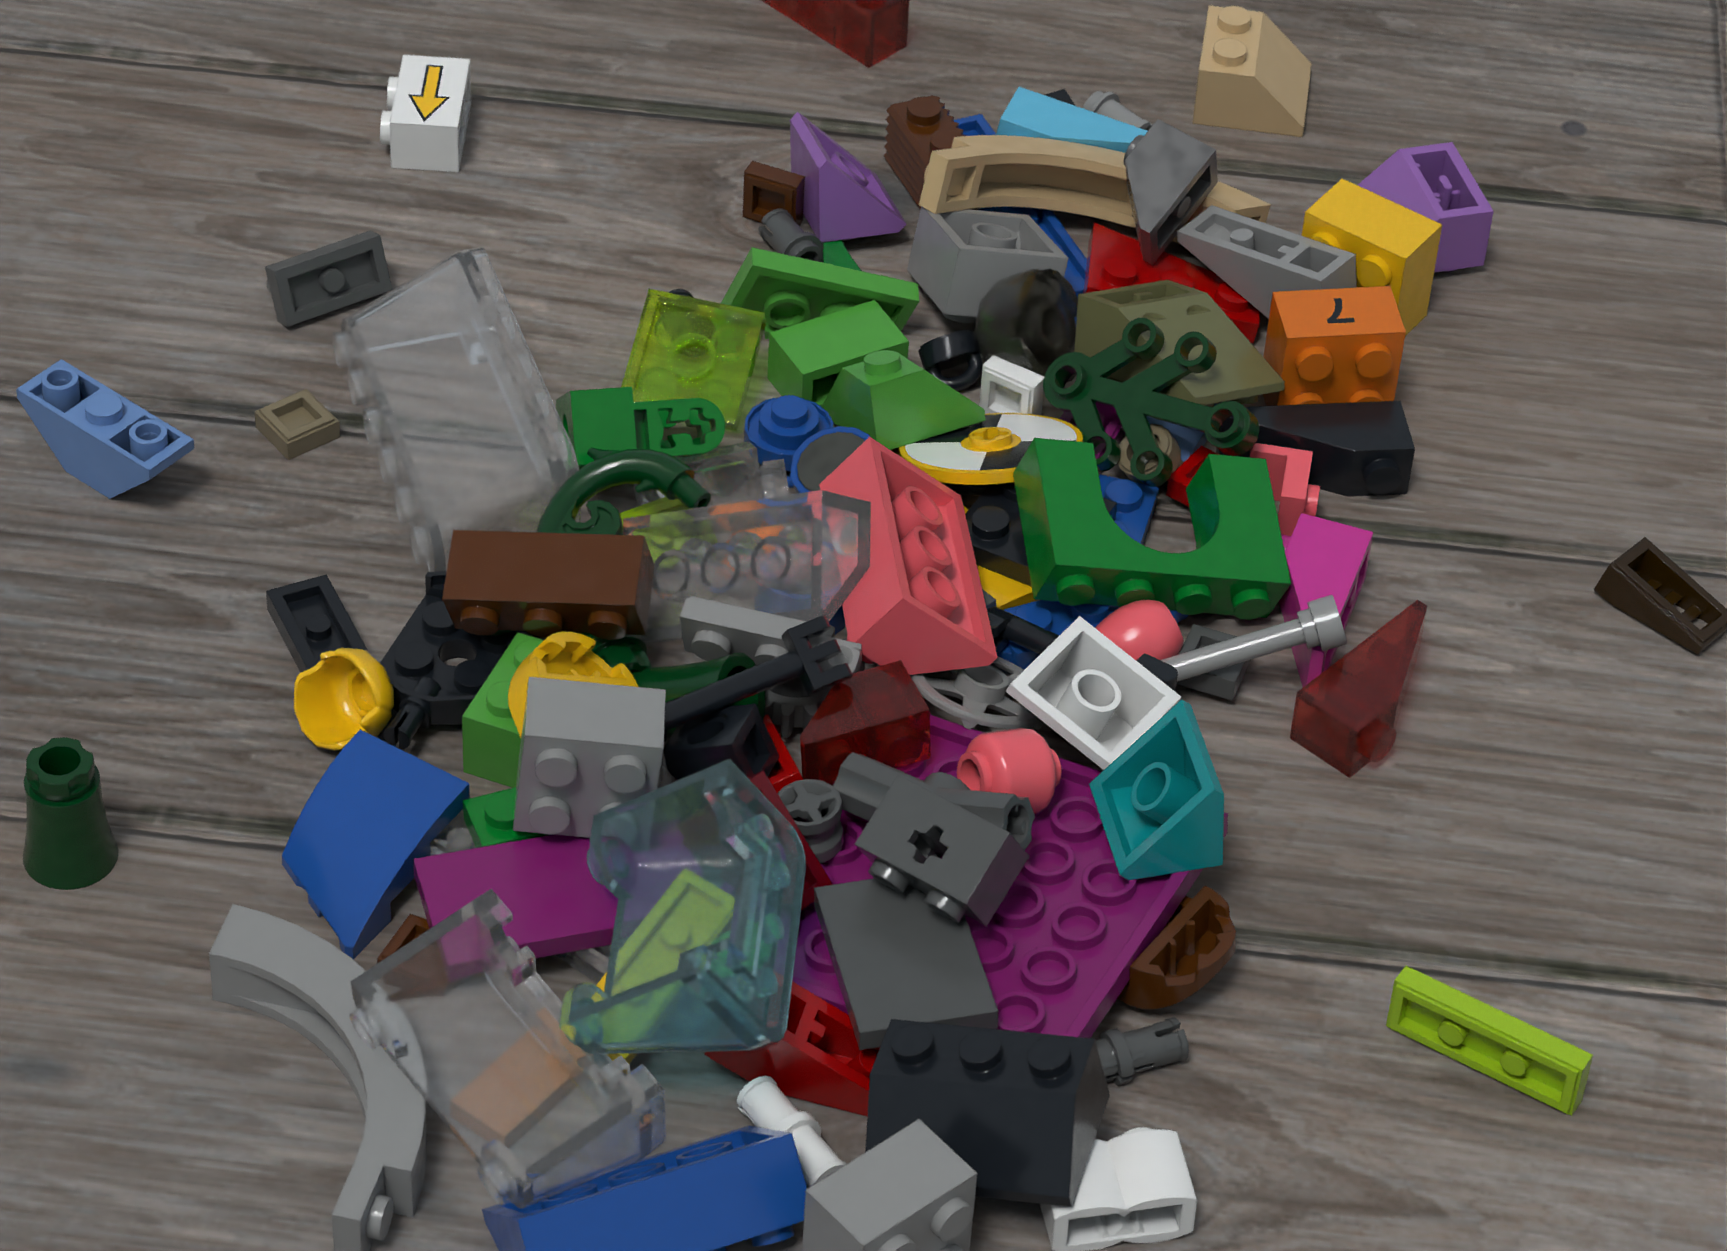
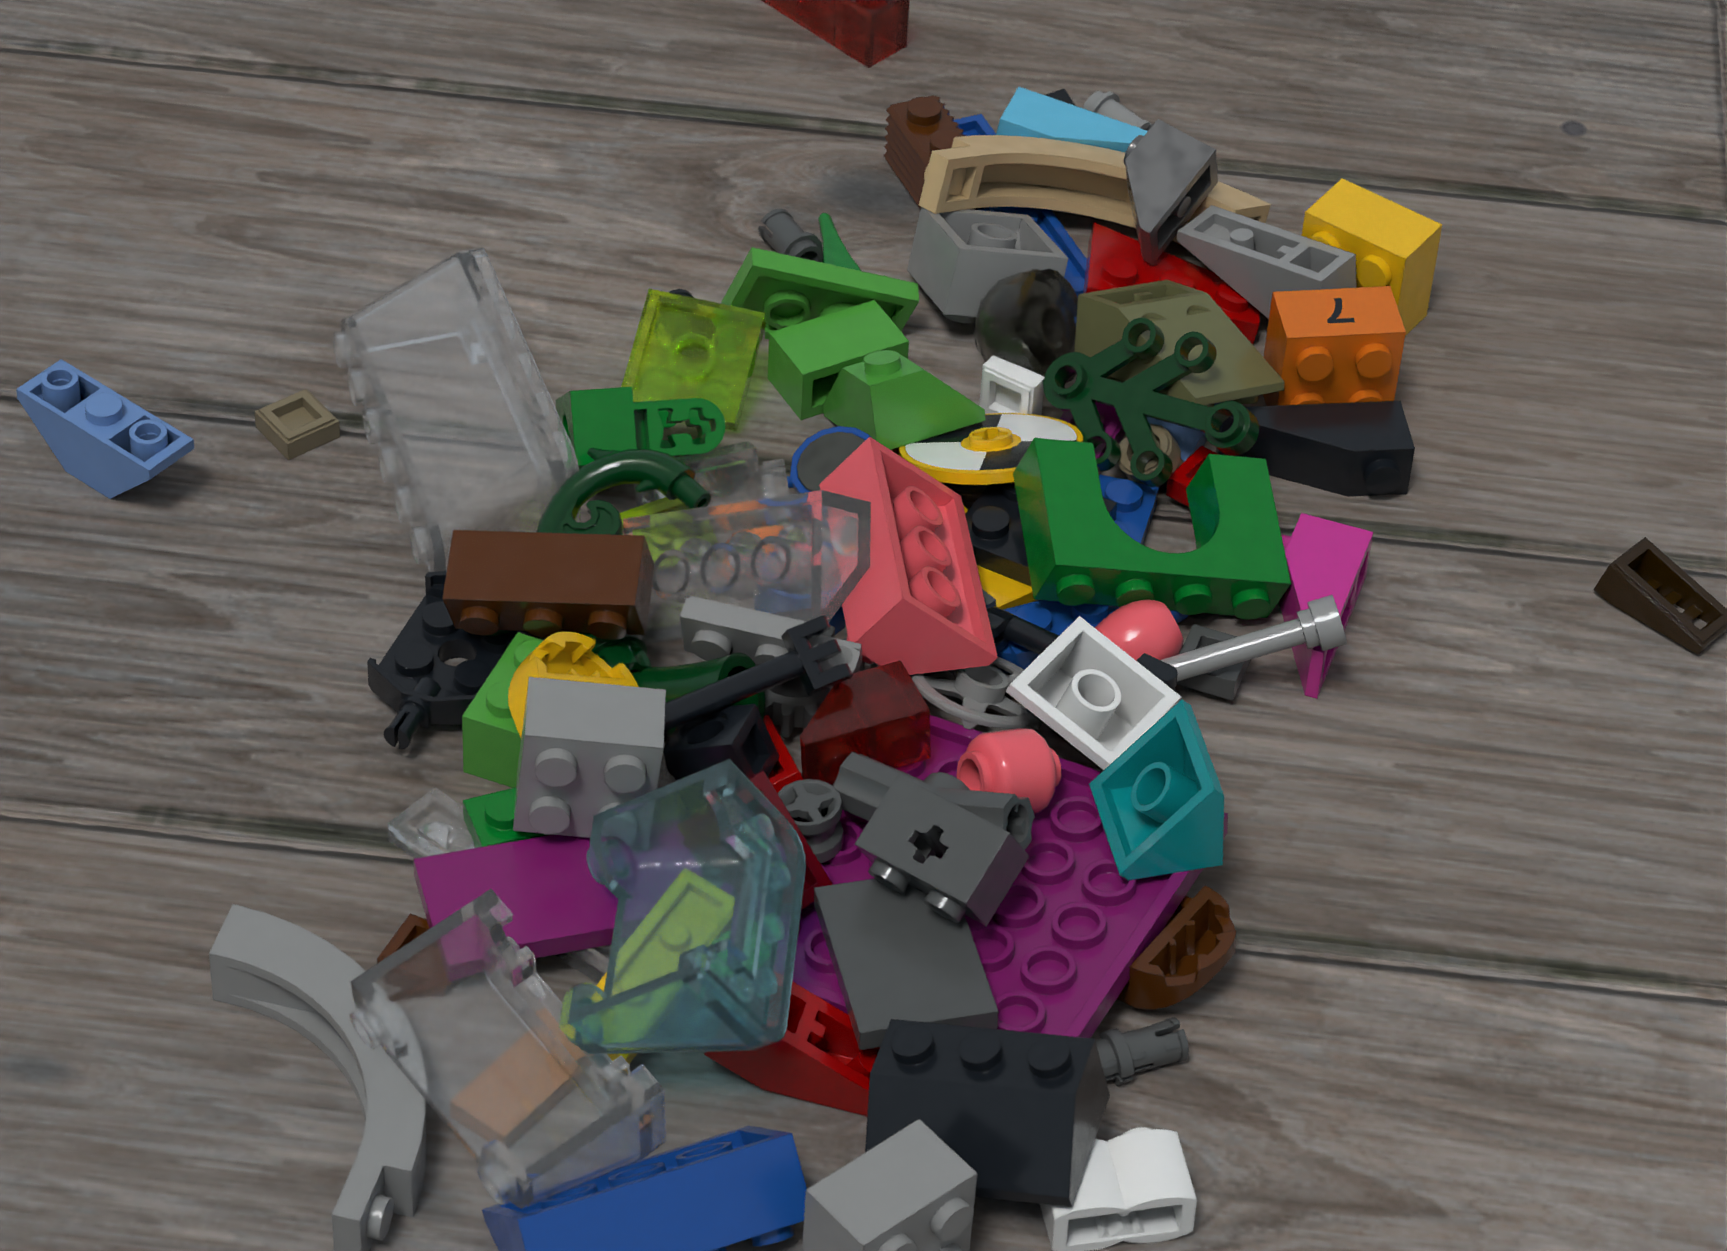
(66, 818): dark green plant -> none
(311, 620): black plate -> none
(328, 278): dark grey tile -> none
(341, 696): yellow hair -> none
(364, 830): blue slope -> none
(427, 113): white brick -> none
(772, 189): reddish brown tile -> none
(772, 1110): white pin -> none
(782, 425): blue plate -> none
(839, 191): medium lavender slope -> none
(952, 351): black tile -> none
(1250, 75): tan slope -> none
(1289, 481): coral bracket -> none
(1355, 704): clear red slope -> none
(1440, 187): medium lavender slope -> none
(1489, 1040): lime tile -> none

